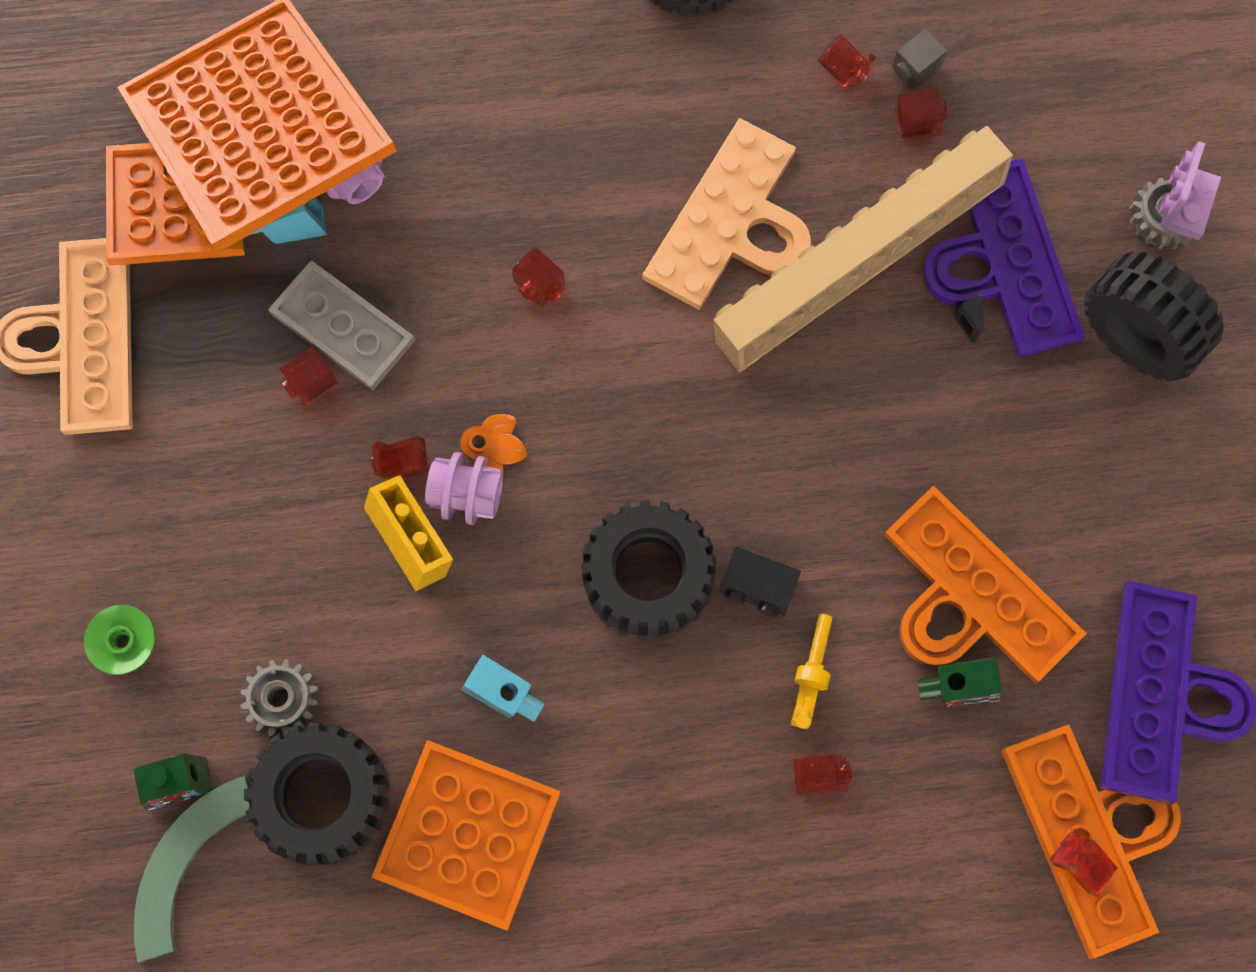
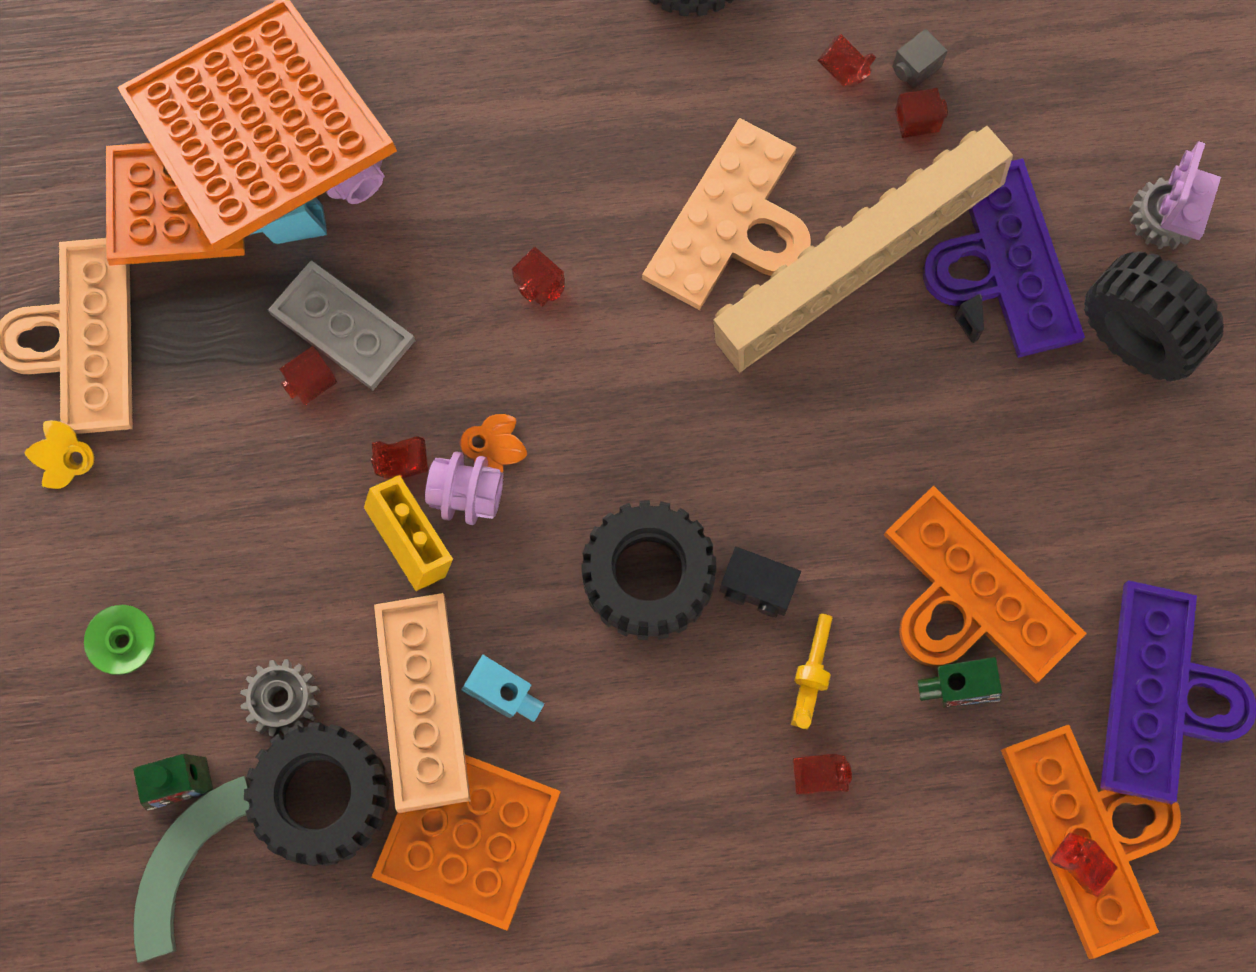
(56, 453): none -> yellow plate
(421, 703): none -> light nougat plate

